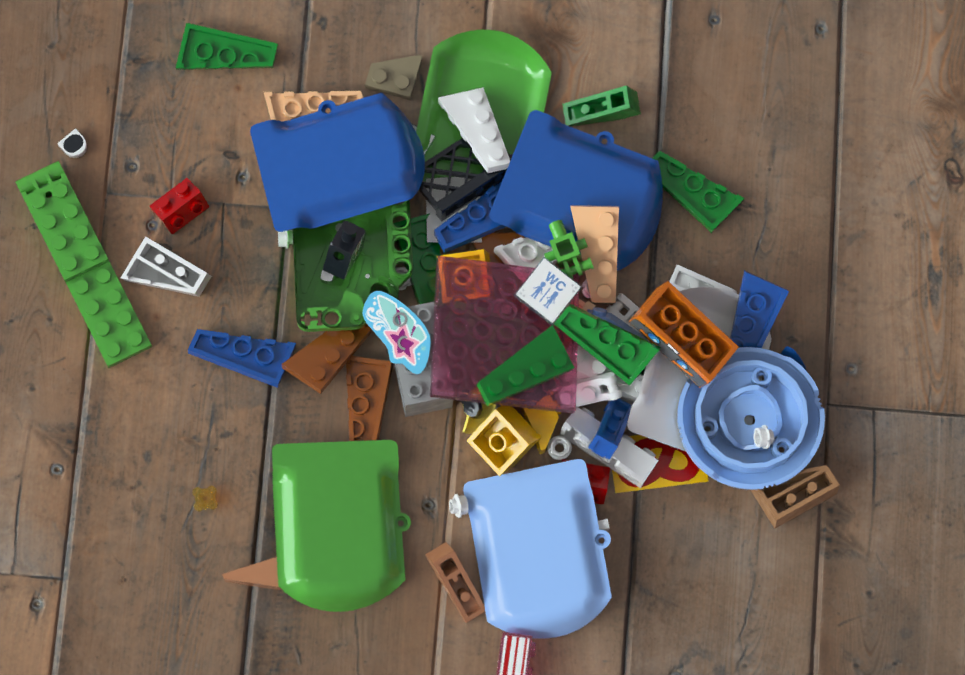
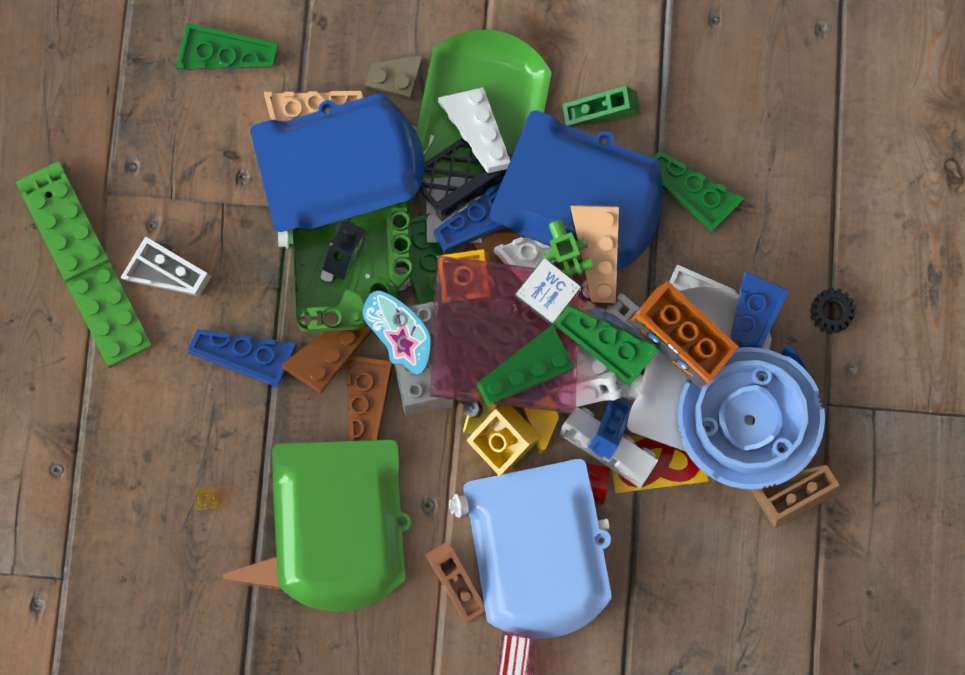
(73, 144): tile -> none
(179, 205): red bracket -> none
(562, 441): white plate -> none
(763, 437): white plate -> none
(842, 301): none -> black tyre

